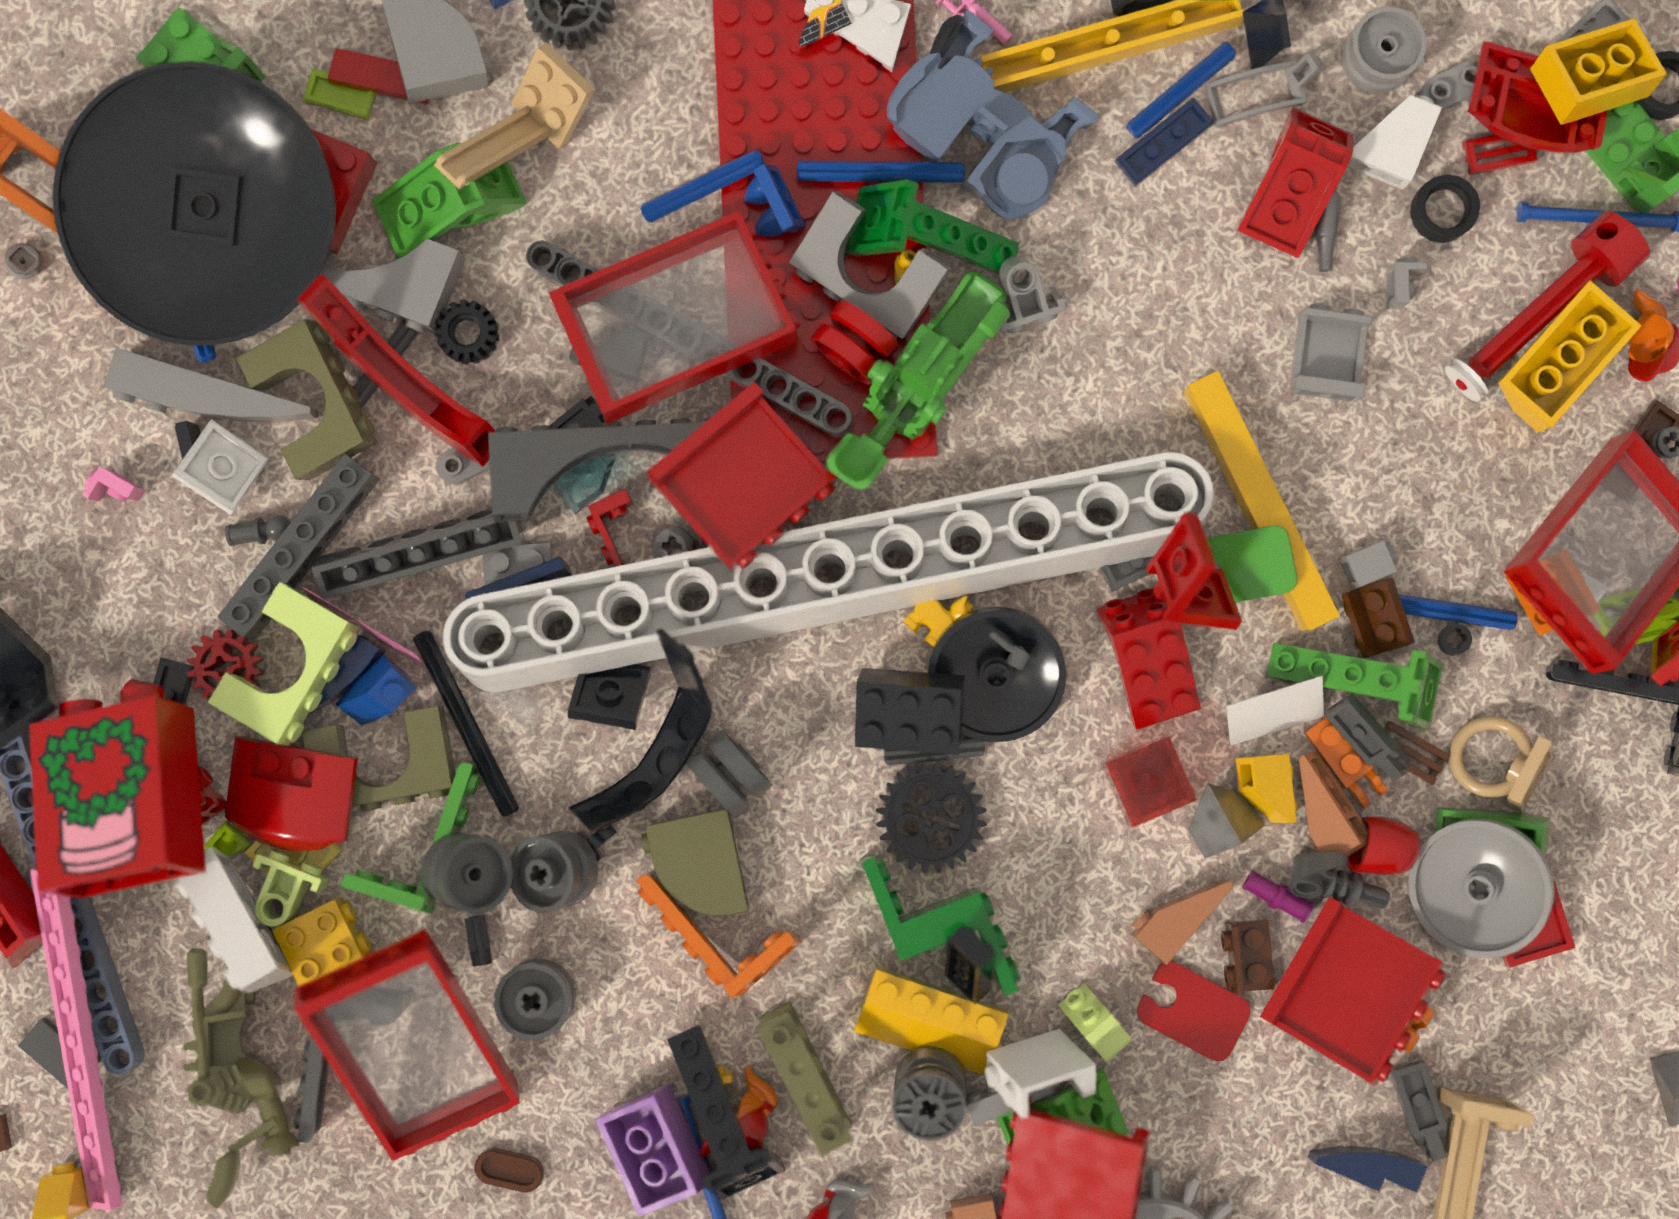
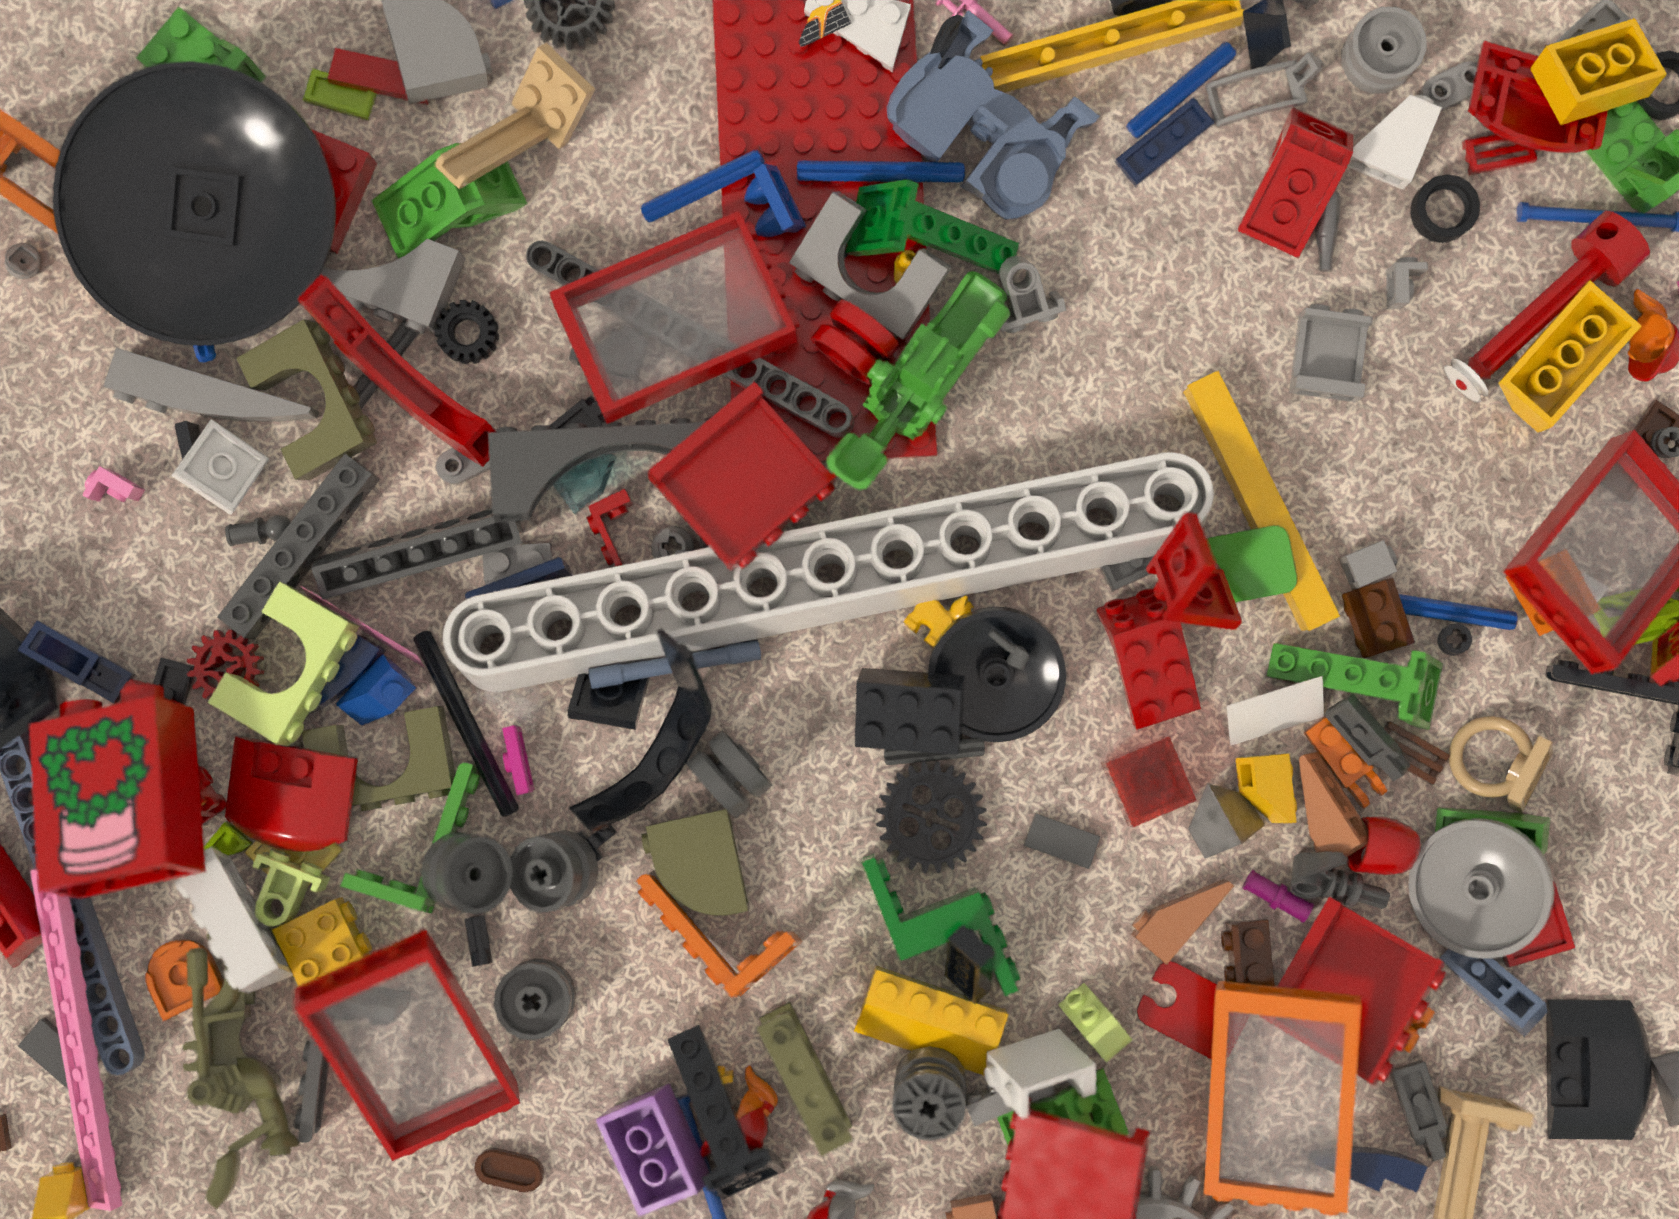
(75, 661): none -> dark blue slope
(168, 978): none -> orange tile
(516, 760): none -> dark pink plate
(619, 673): none -> sand blue piece
(1062, 841): none -> dark grey tile
(1282, 1096): none -> clear window
(1498, 990): none -> sand blue slope
(1596, 1069): none -> black slope

